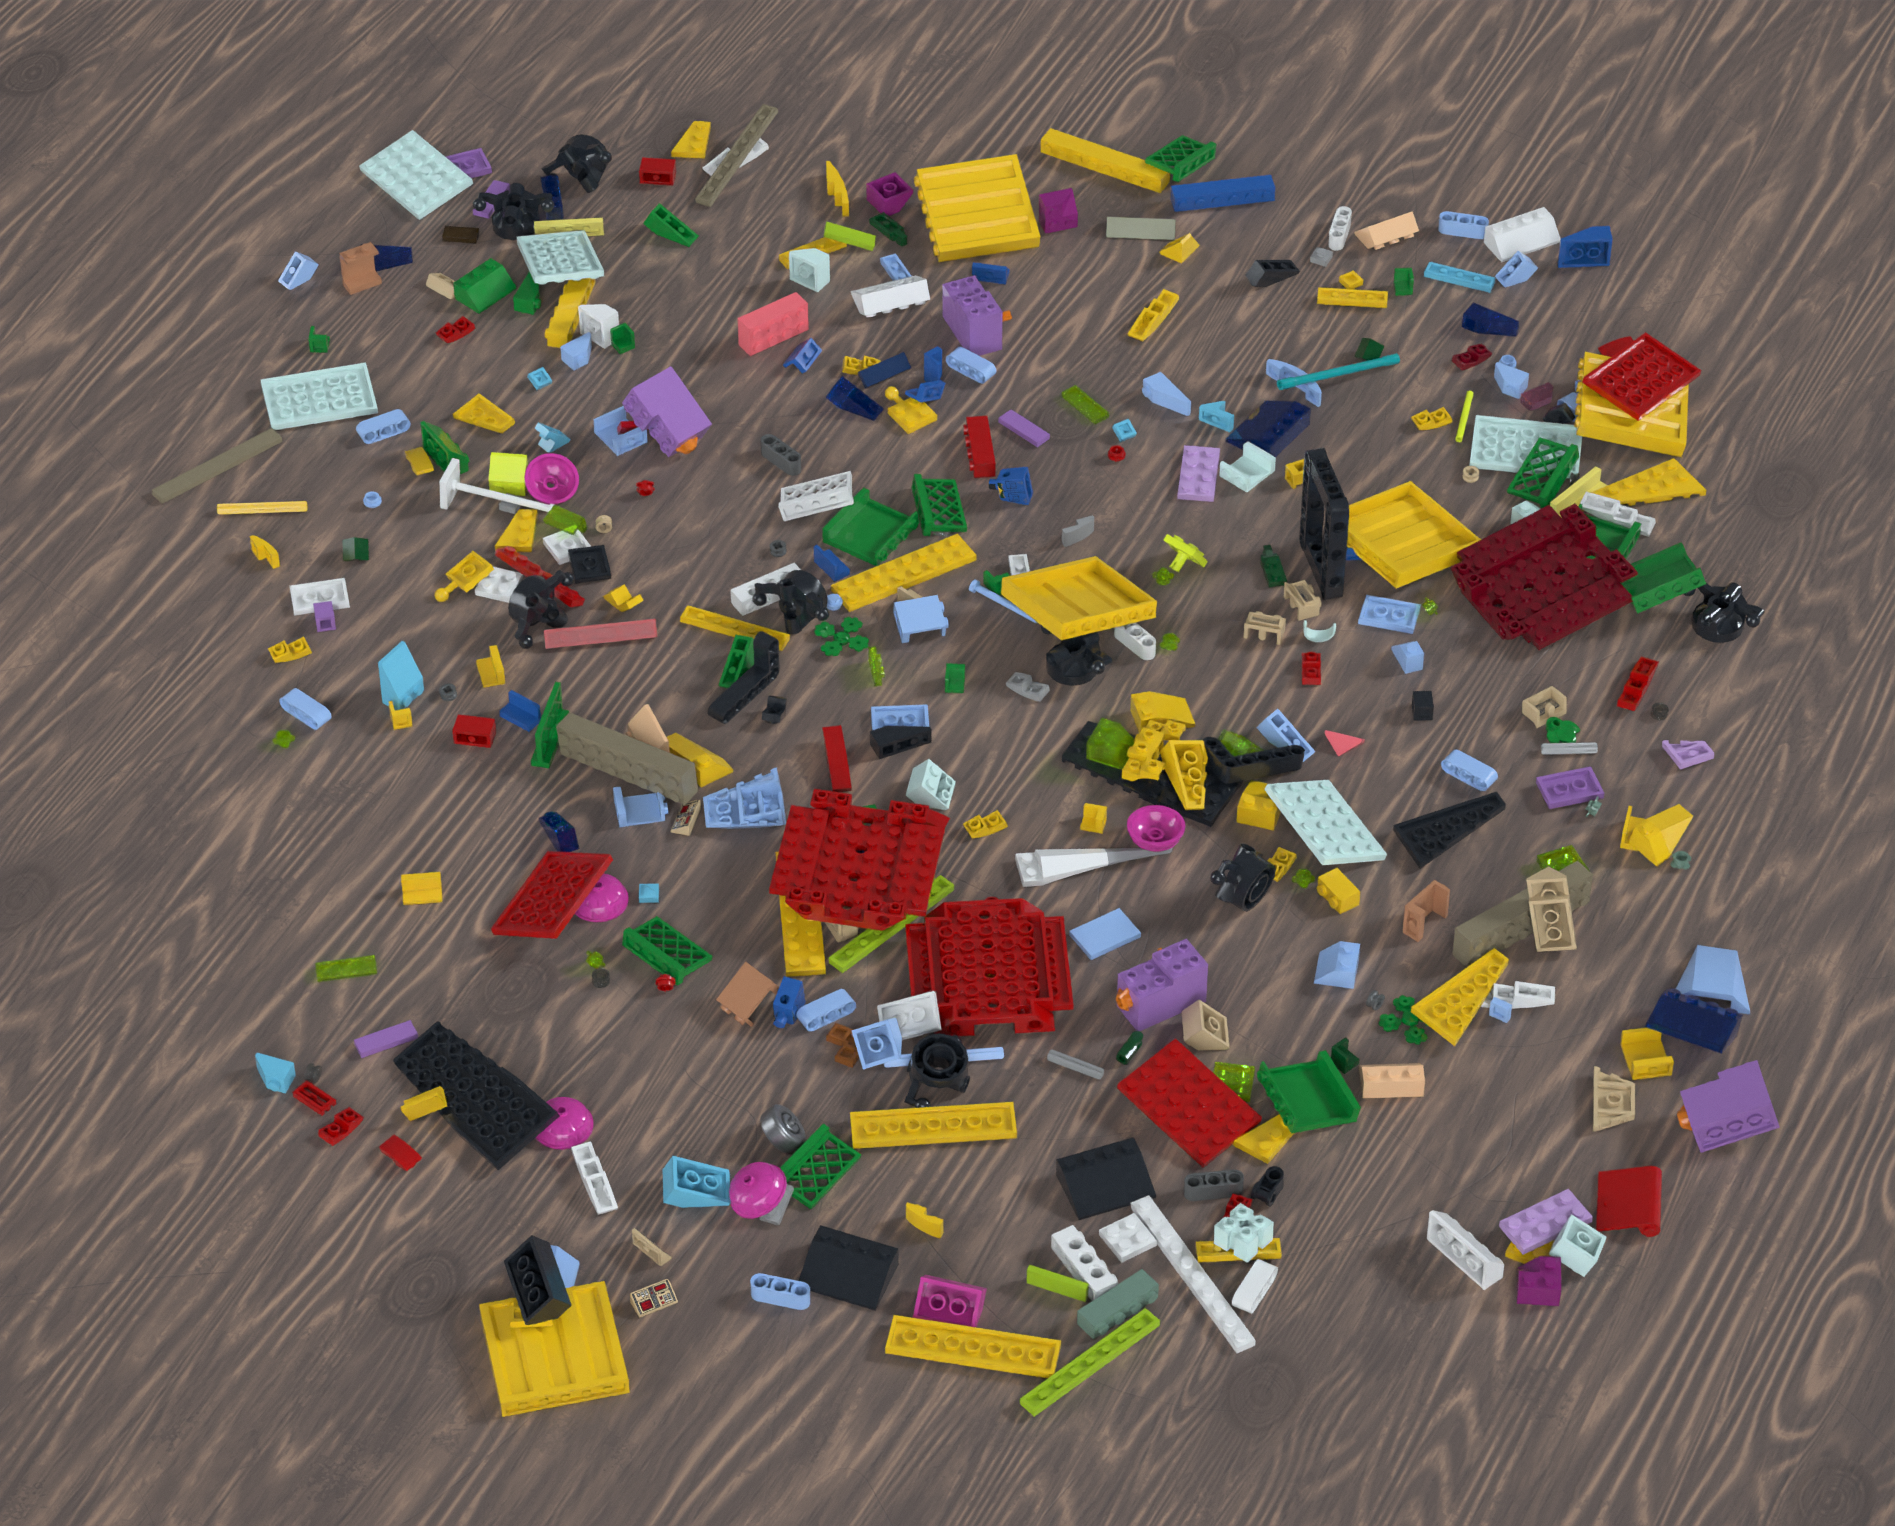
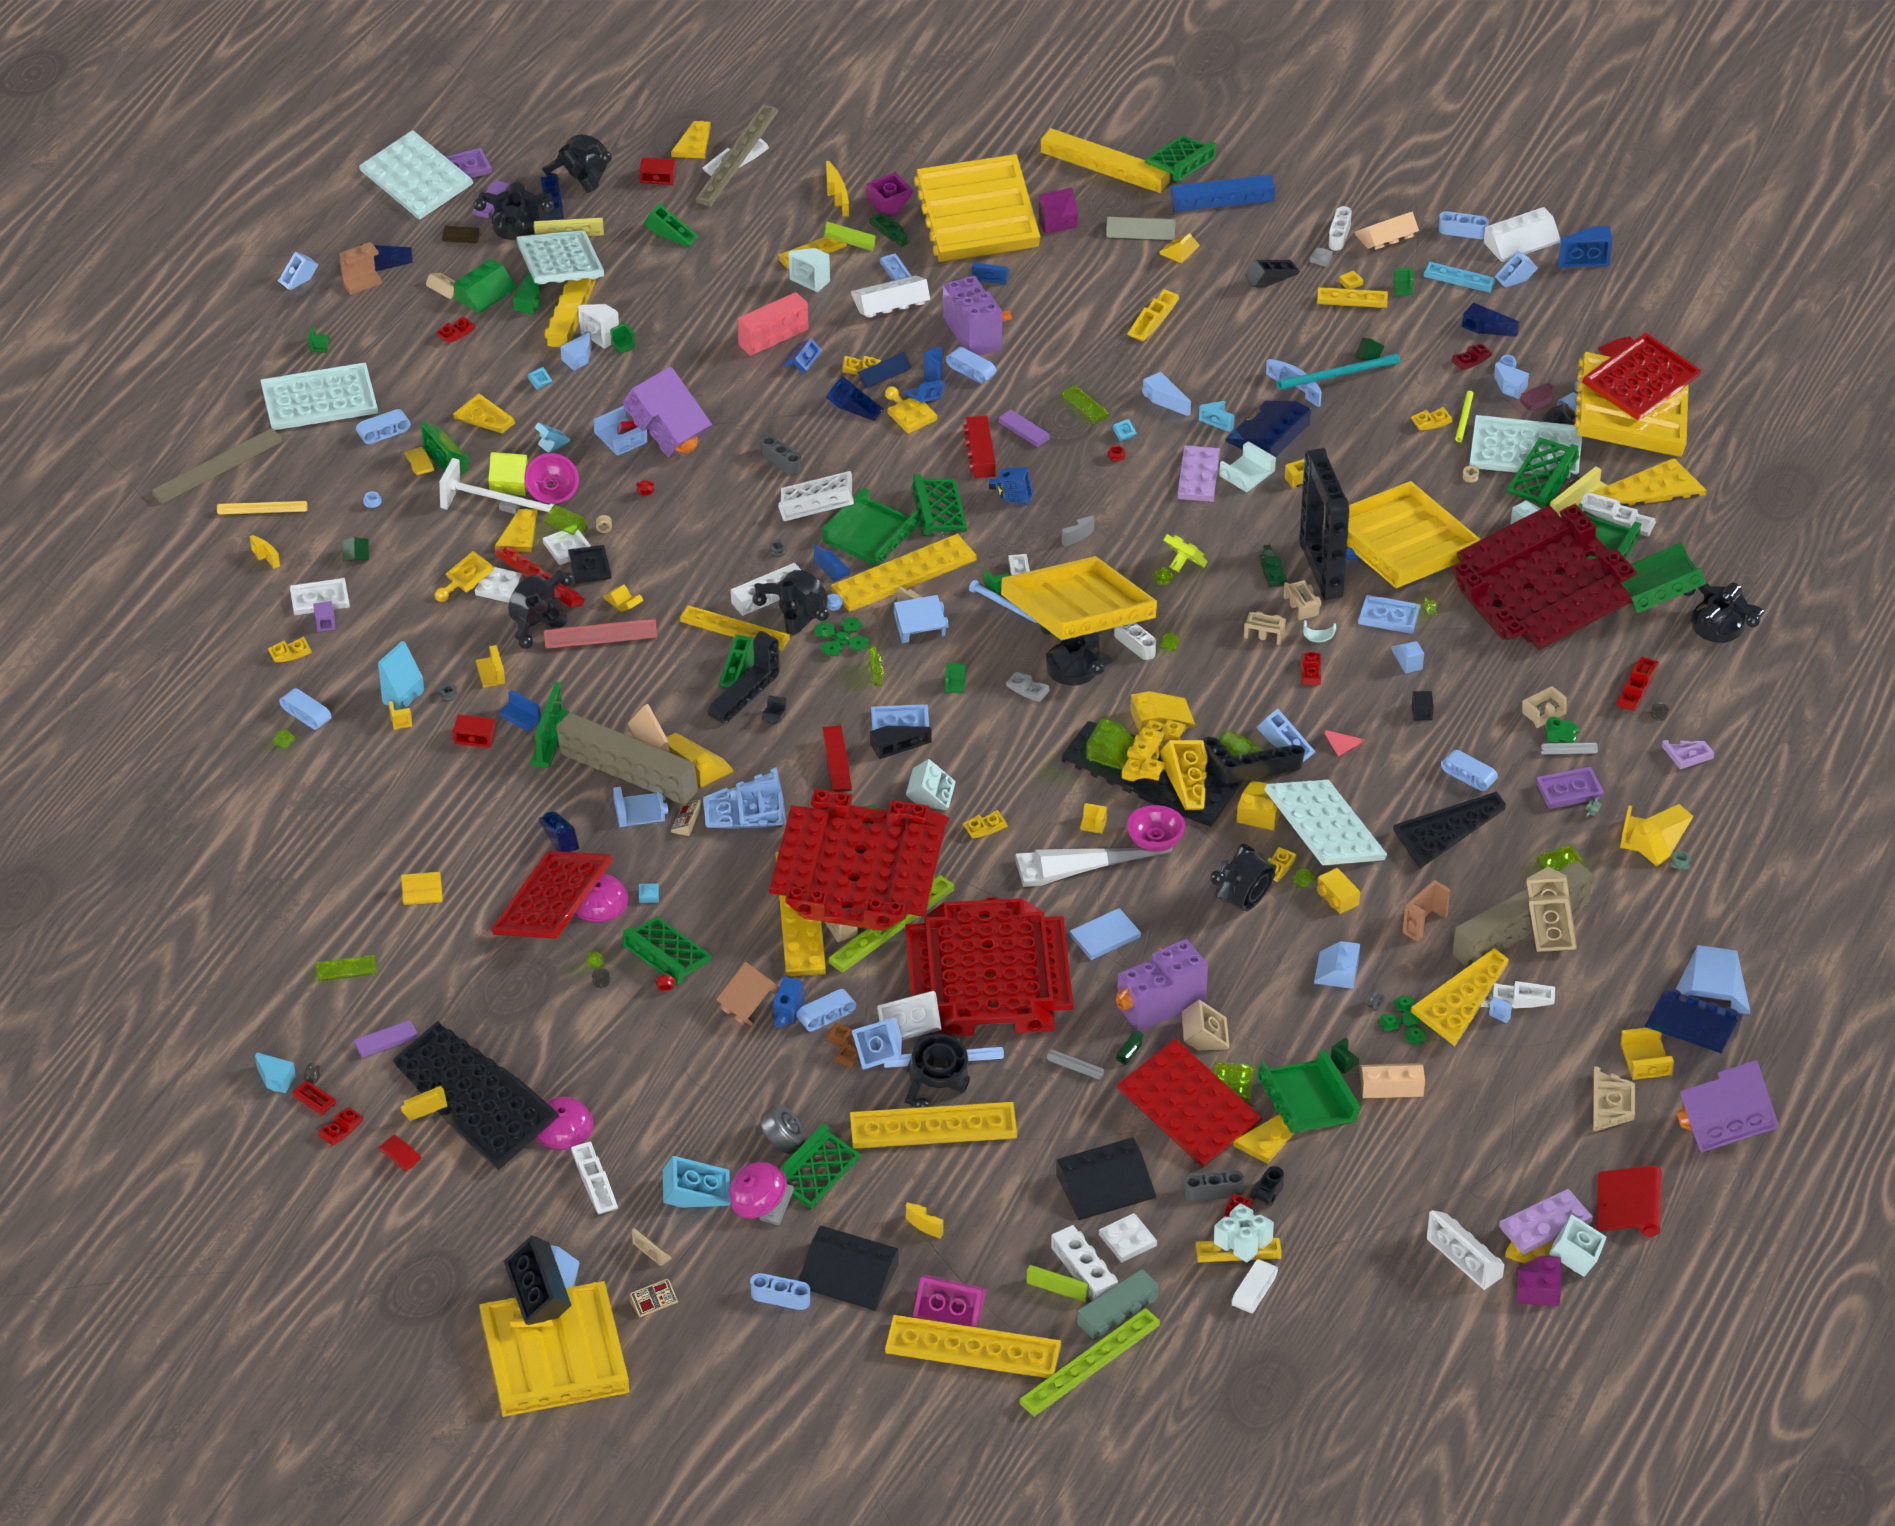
(1193, 1275): white plate -> none

